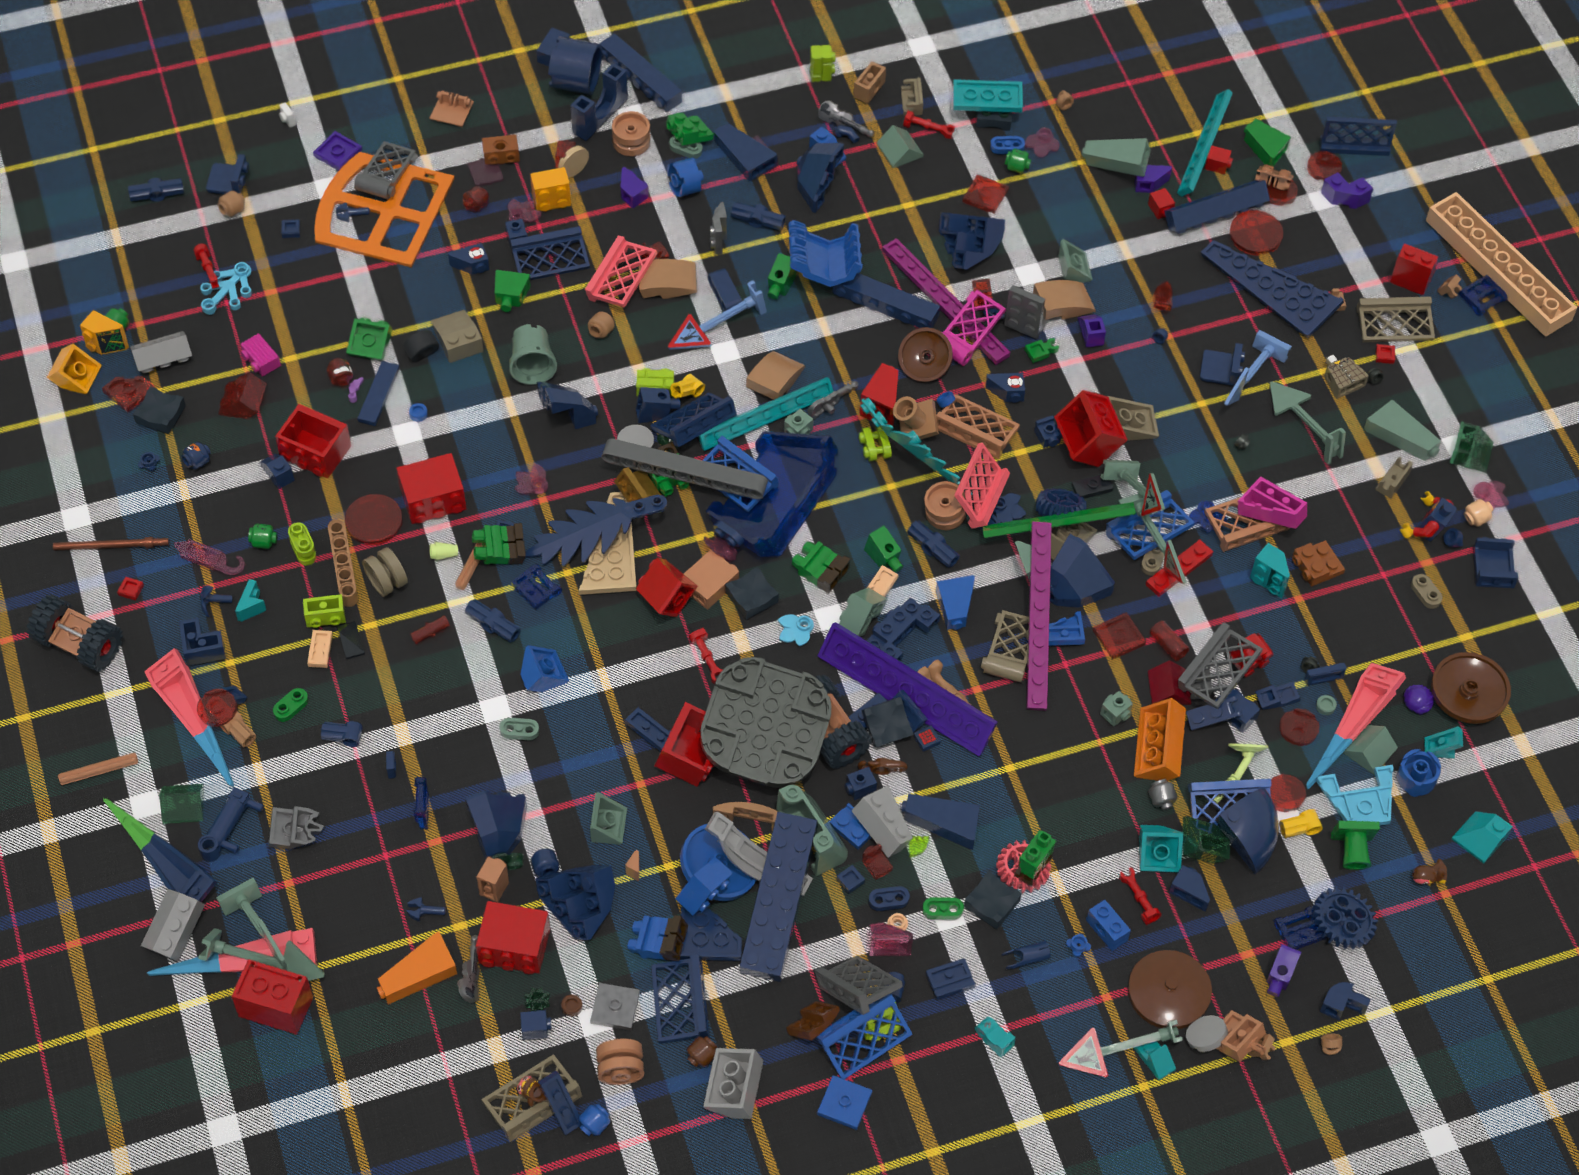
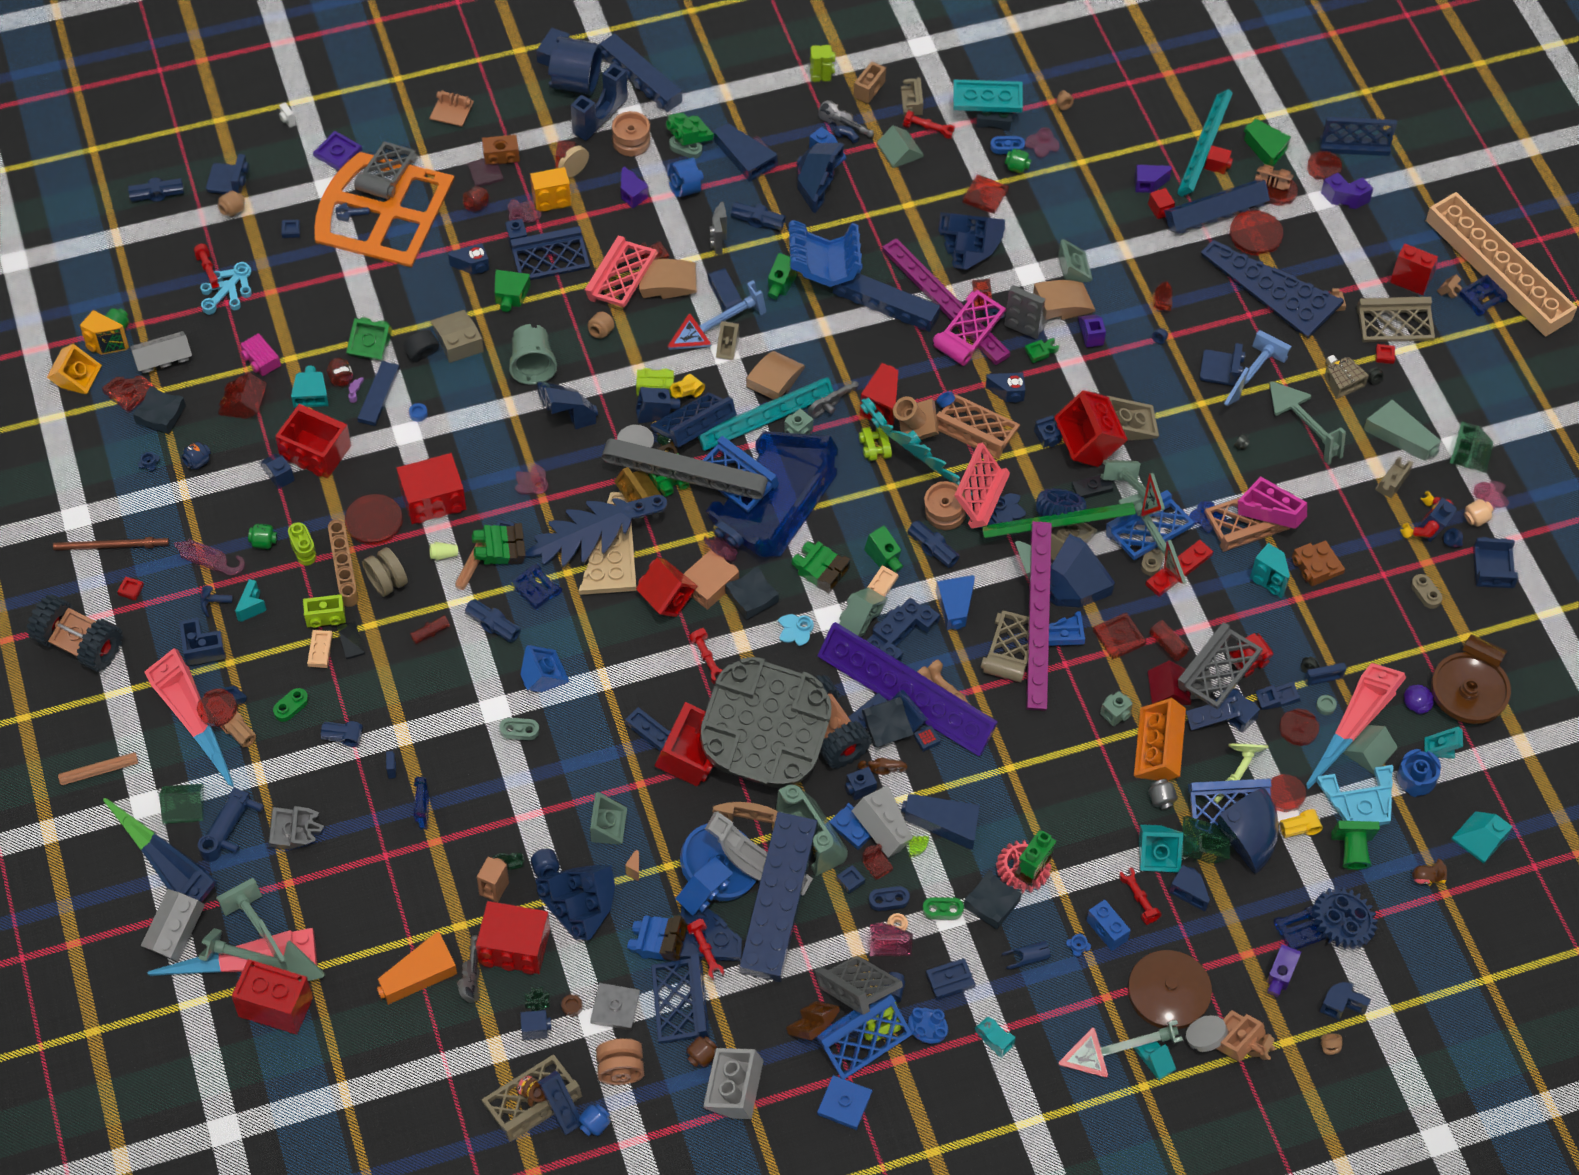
(309, 389): none -> teal torso
(422, 909): dark blue bar -> none
(497, 820): dark blue brick -> none
(705, 948): none -> red piece
(727, 340): none -> dark tan slope
(916, 346): reddish brown dish -> none
(928, 1025): none -> blue dish
(1118, 155): sand green slope -> none
(1484, 650): none -> reddish brown slope

